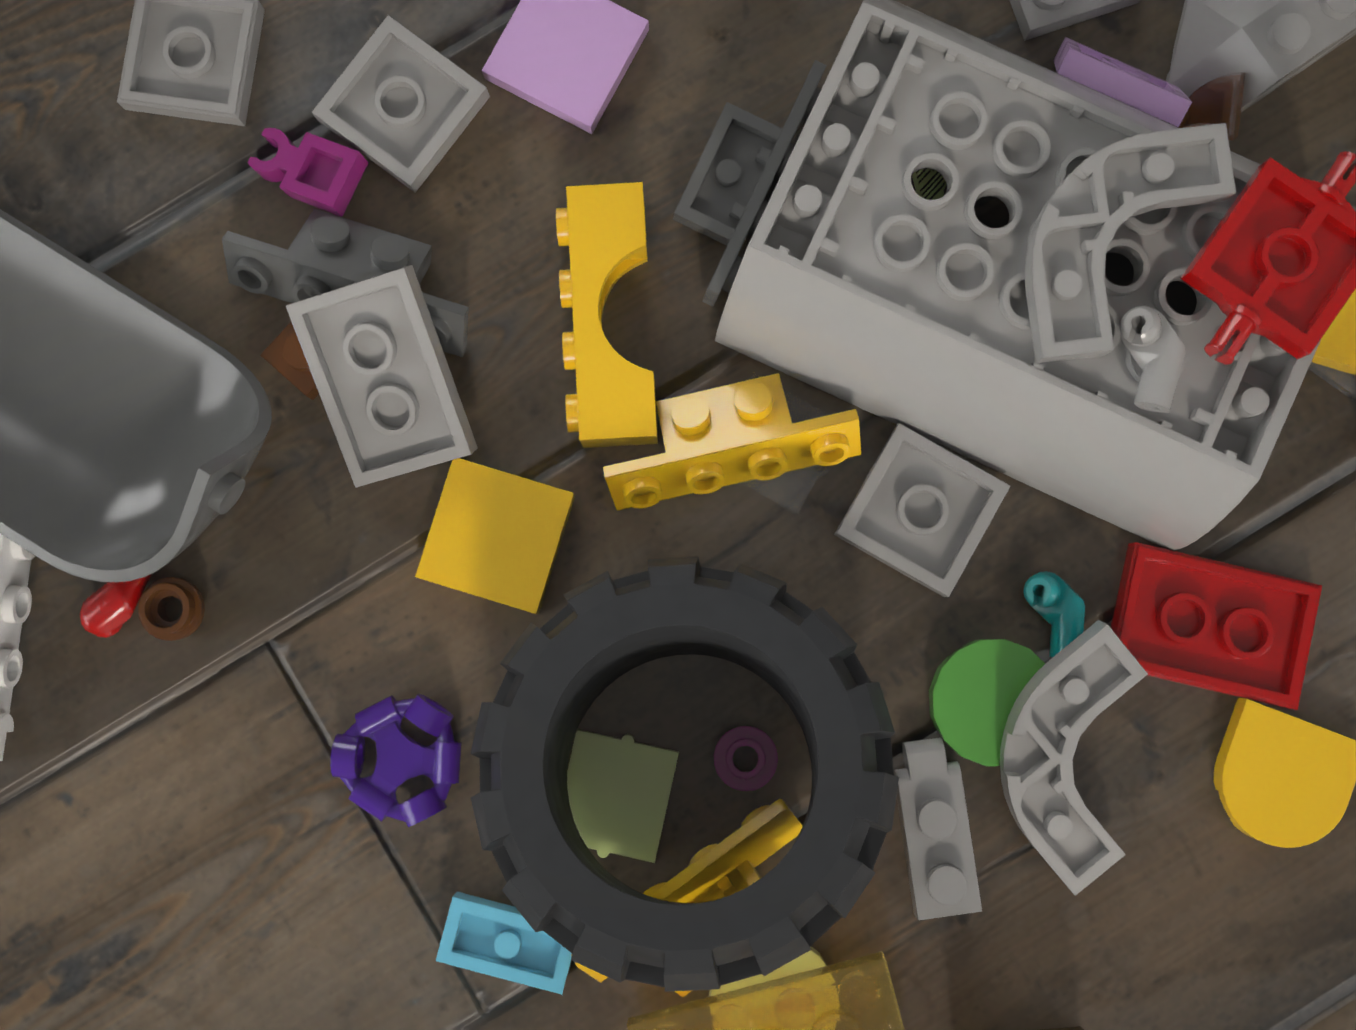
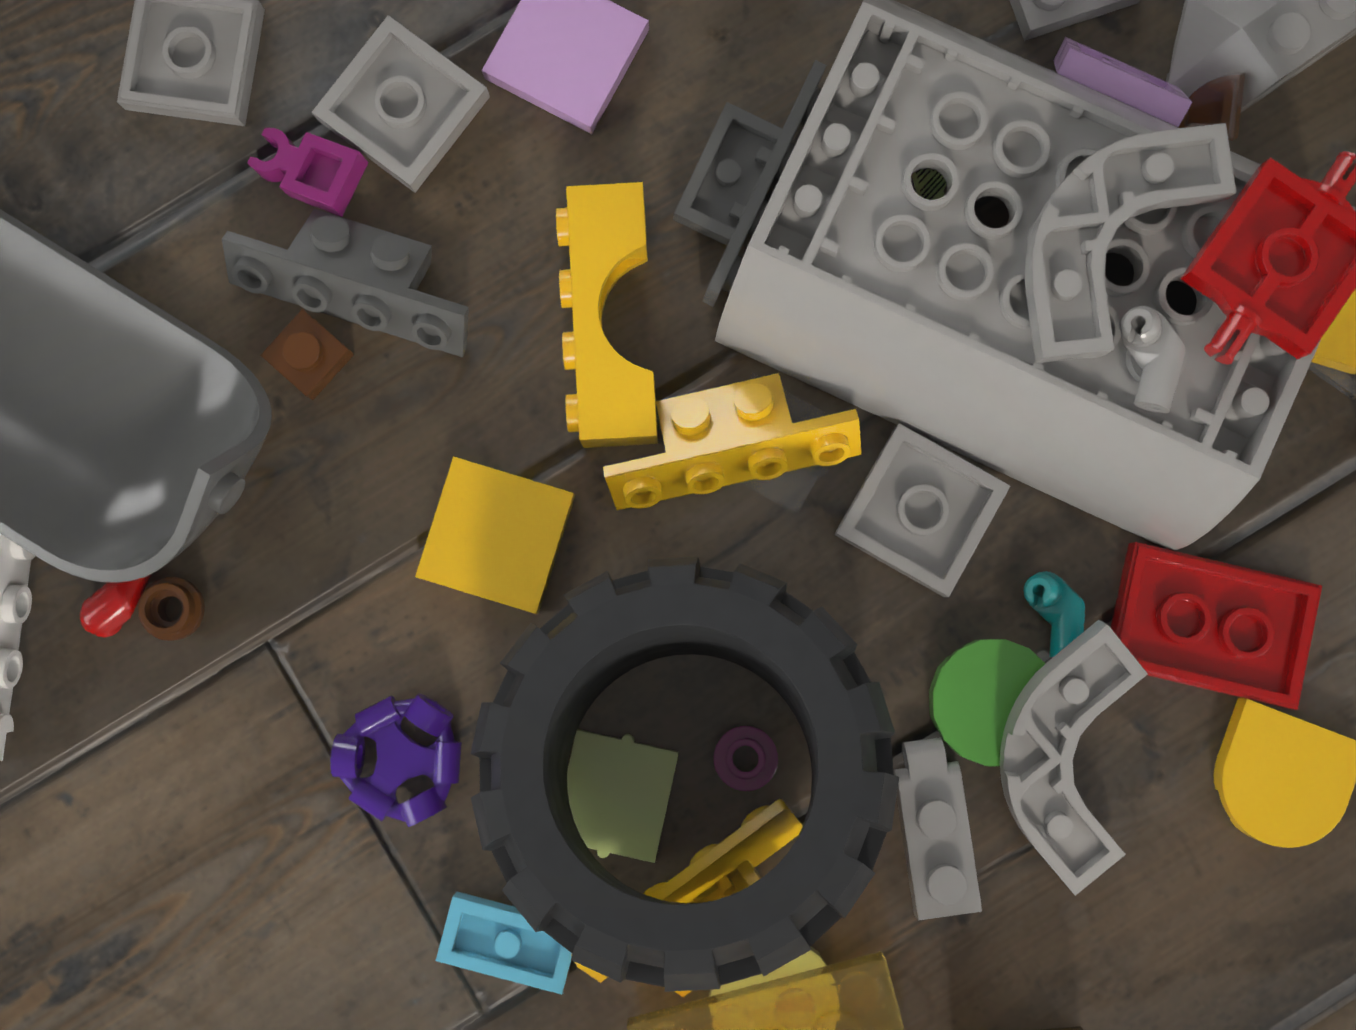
(382, 376): light grey plate -> none

